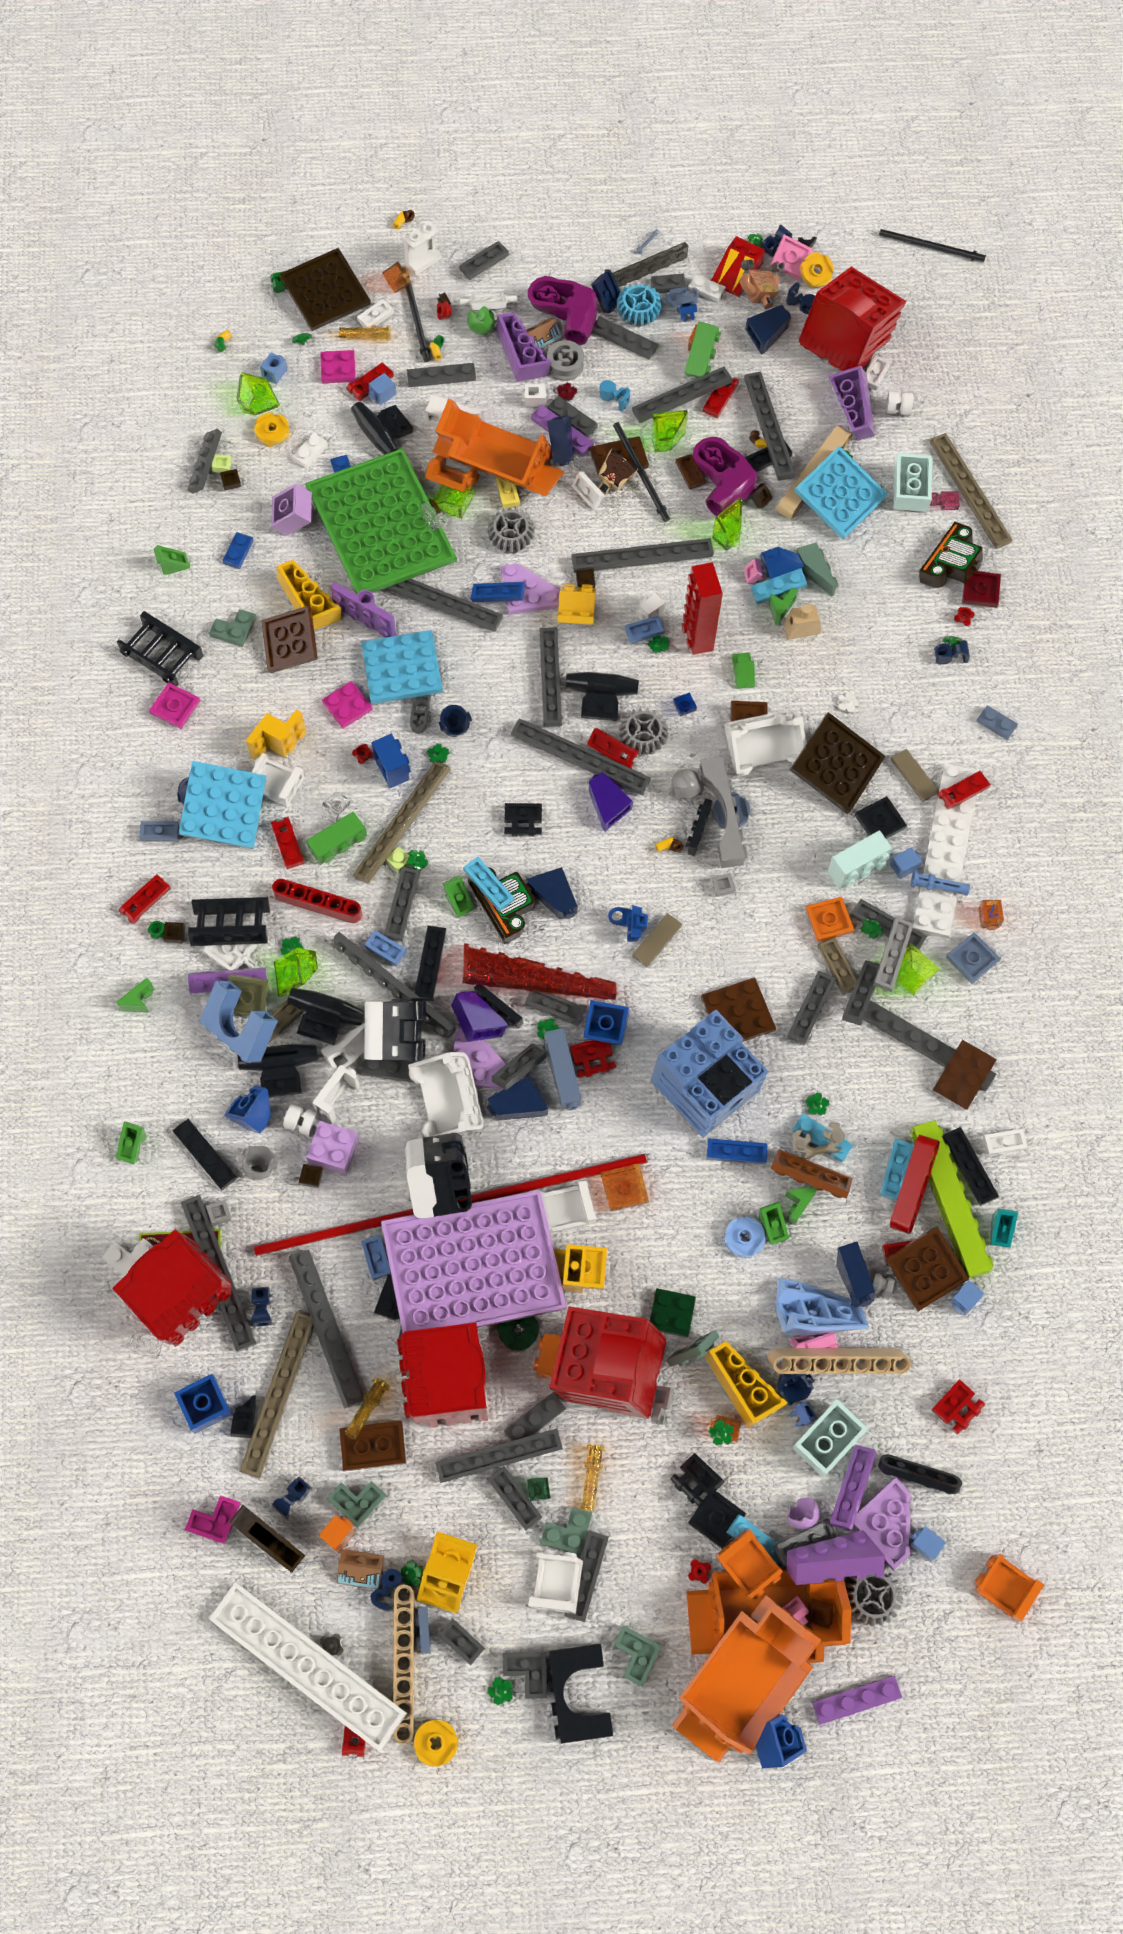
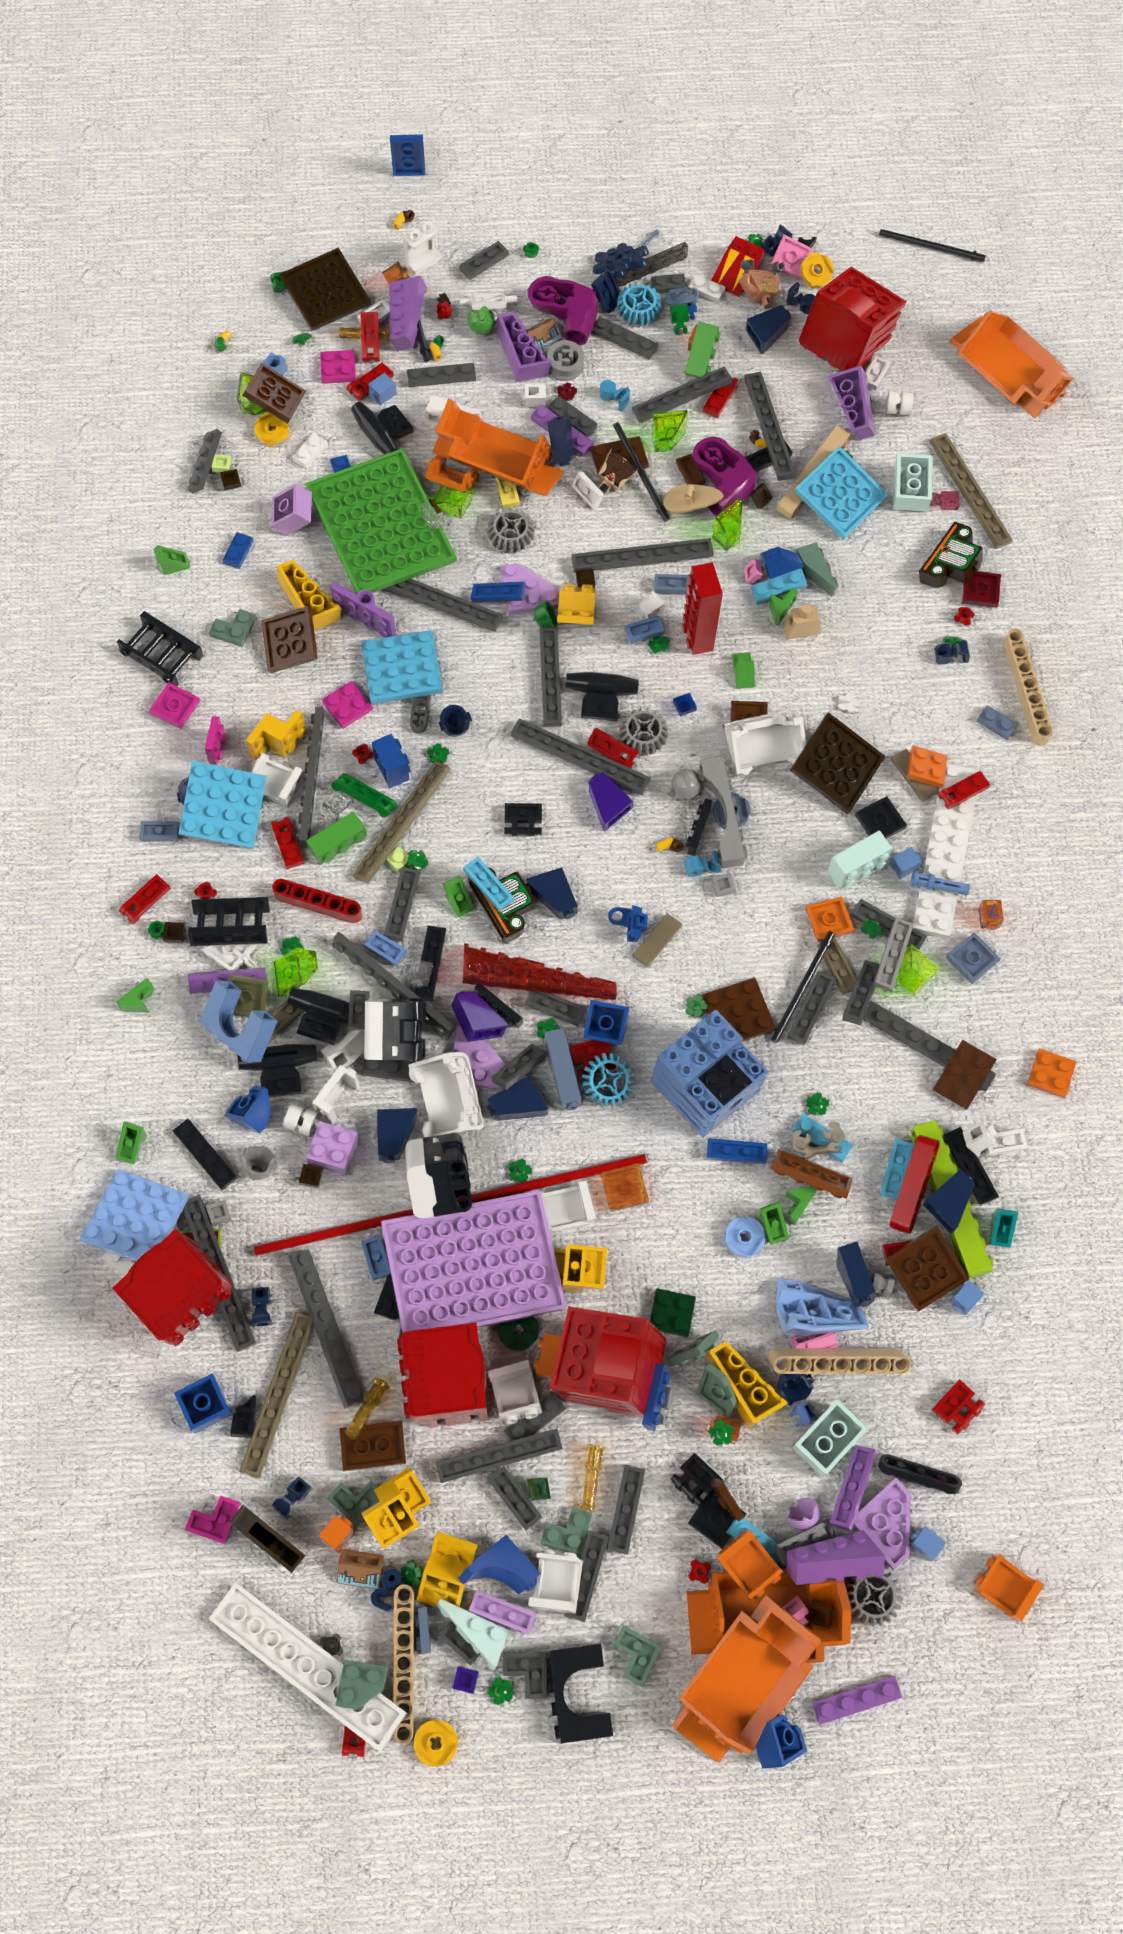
(133, 1215): none -> light blue plate
(206, 886): none -> red plate
(214, 741): none -> dark pink plate
(274, 393): none -> reddish brown plate
(311, 769): none -> dark grey plate
(356, 1017): none -> dark grey plate
(360, 1684): none -> sand green plate
(364, 794): none -> green plate
(370, 336): none -> red plate
(394, 1131): none -> dark blue slope
(395, 1512): none -> yellow bracket
(406, 301): none -> medium lavender wedge
(407, 155): none -> blue tile
(420, 973): none -> clear bracket
(465, 1680): none -> dark purple plate
(480, 1633): none -> light aqua wing
(502, 1612): none -> lavender plate
(503, 1563): none -> blue arch
(515, 1392): none -> white panel
(519, 1170): none -> green plant
(531, 250): none -> green plate
(545, 615): none -> green piece
(603, 1071): none -> medium azure gear
(611, 259): none -> dark blue plate
(626, 1510): none -> dark grey plate
(656, 1397): none -> blue plate
(670, 583): none -> sand blue plate
(679, 315): none -> green plate
(690, 498): none -> tan shield
(694, 865): none -> dark azure leg
(696, 1005): none -> green plant
(717, 1391): none -> sand green plate
(726, 1500): none -> reddish brown plate
(825, 944): none -> black bar
(927, 766): none -> orange plate
(950, 1200): none -> dark blue slope
(979, 1137): none -> white brick
(1013, 362): none -> orange panel
(1027, 694): none -> tan beam
(1051, 1073): none -> orange plate

